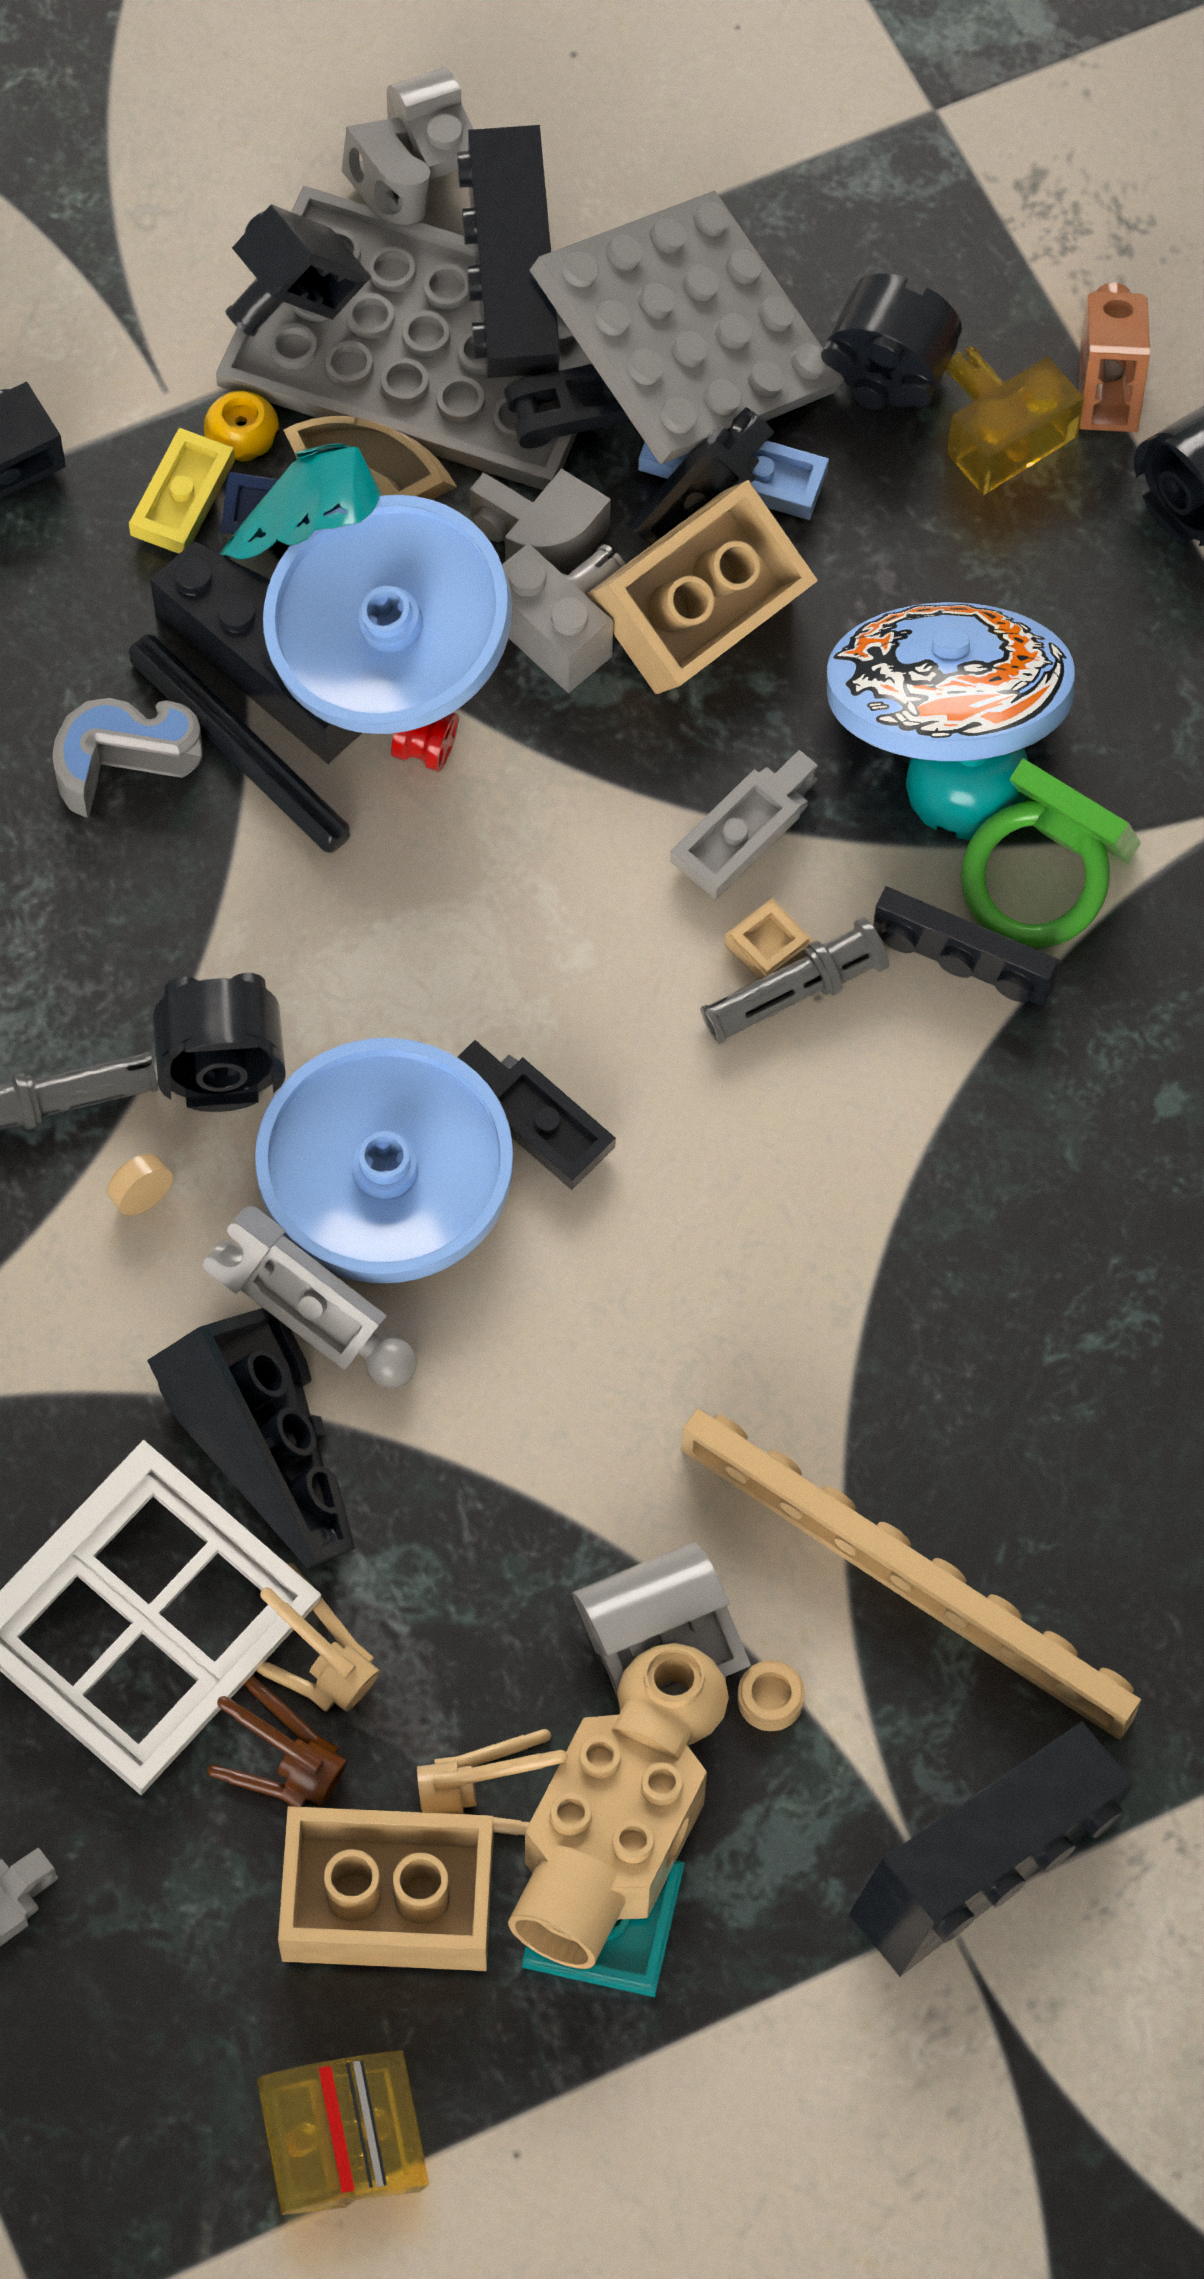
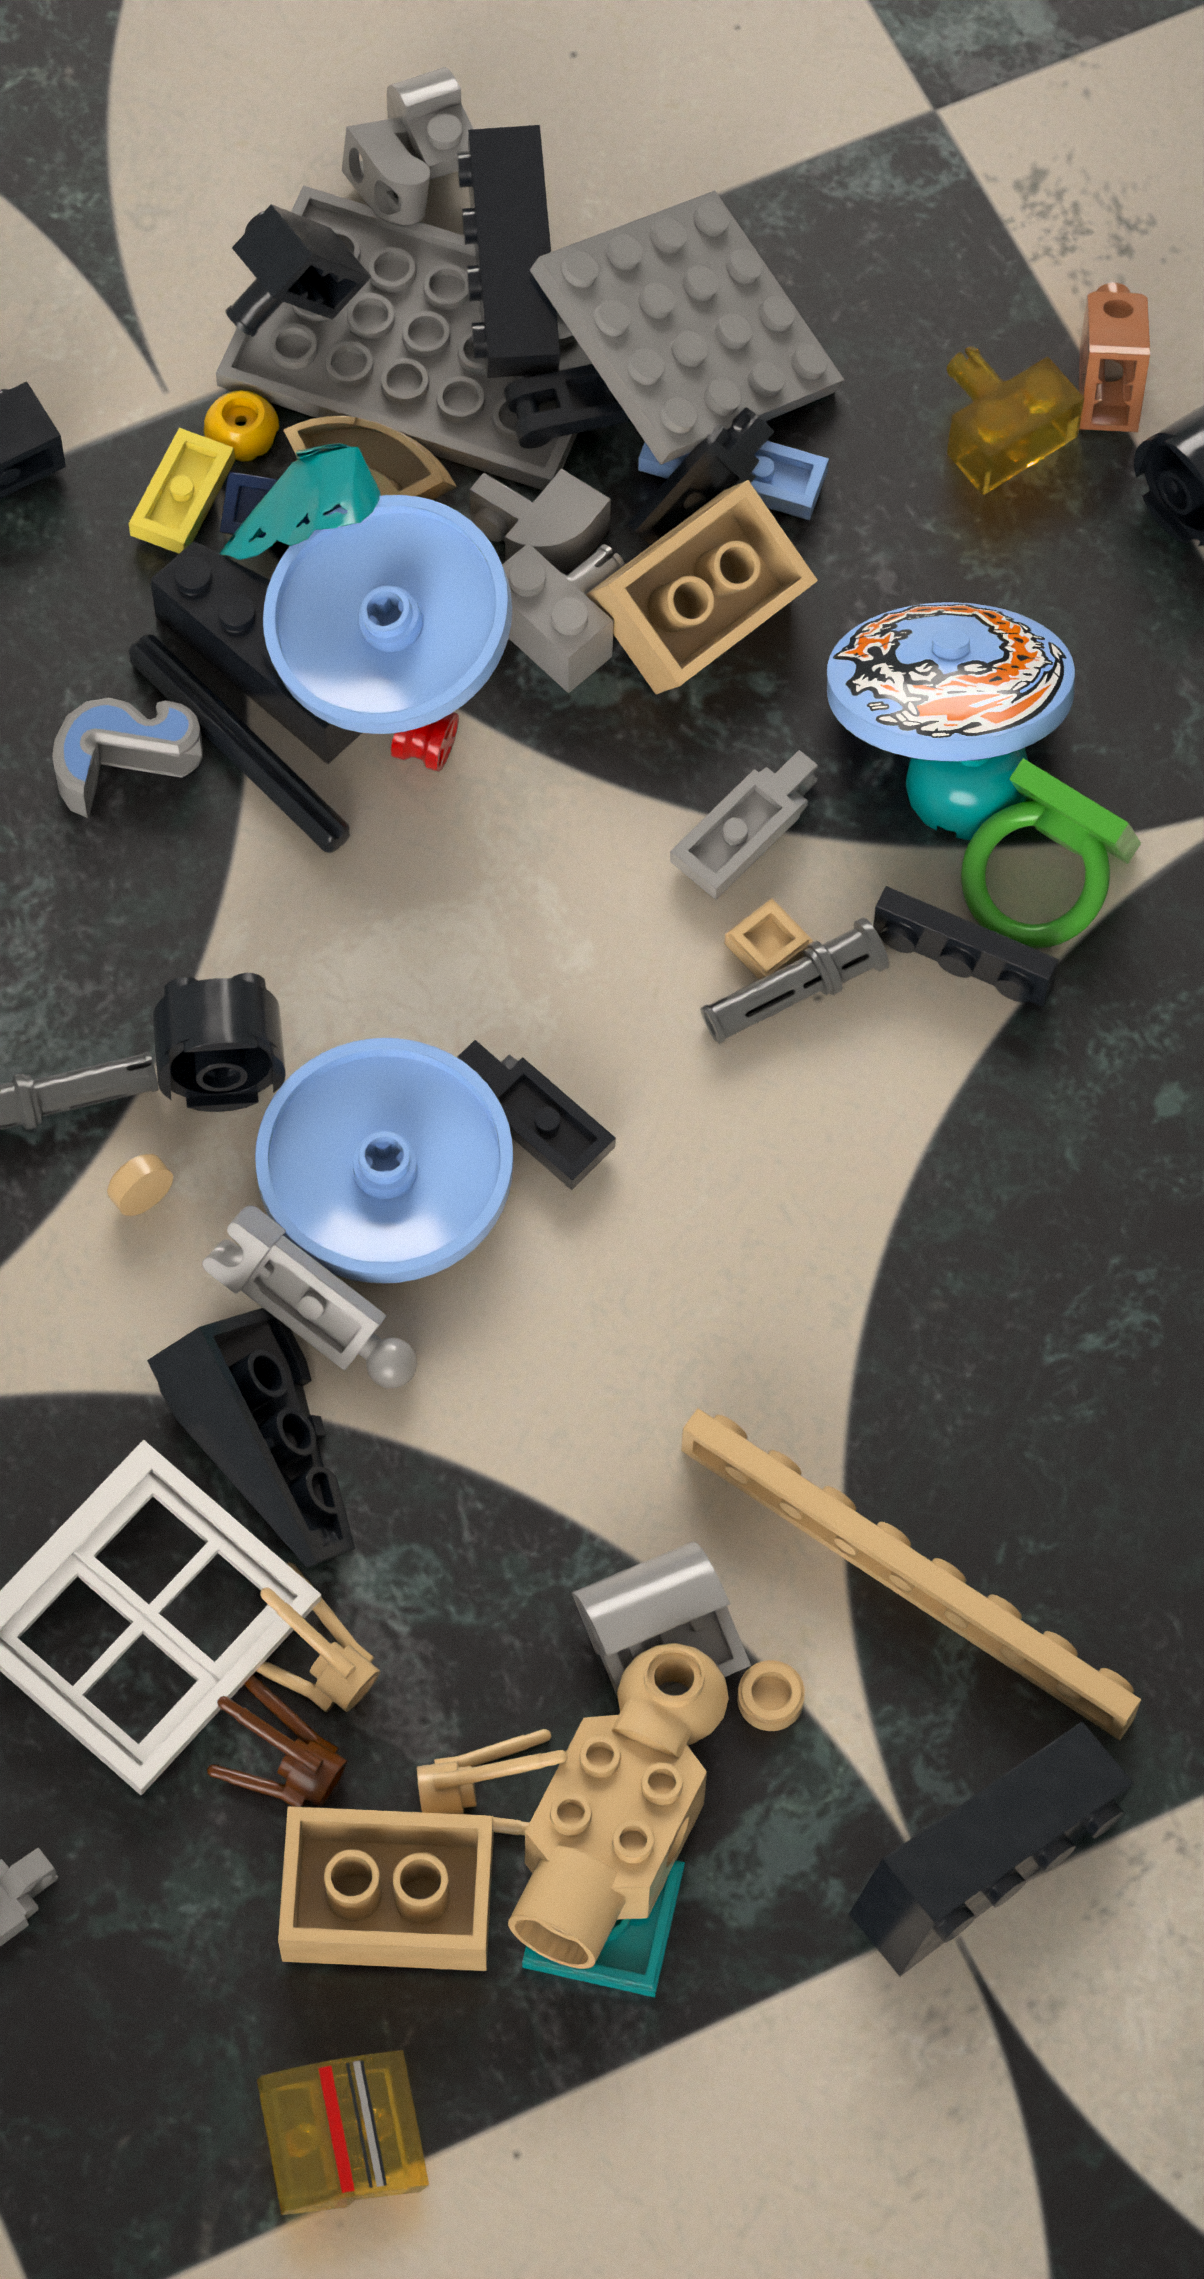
(892, 342): black brick -> none

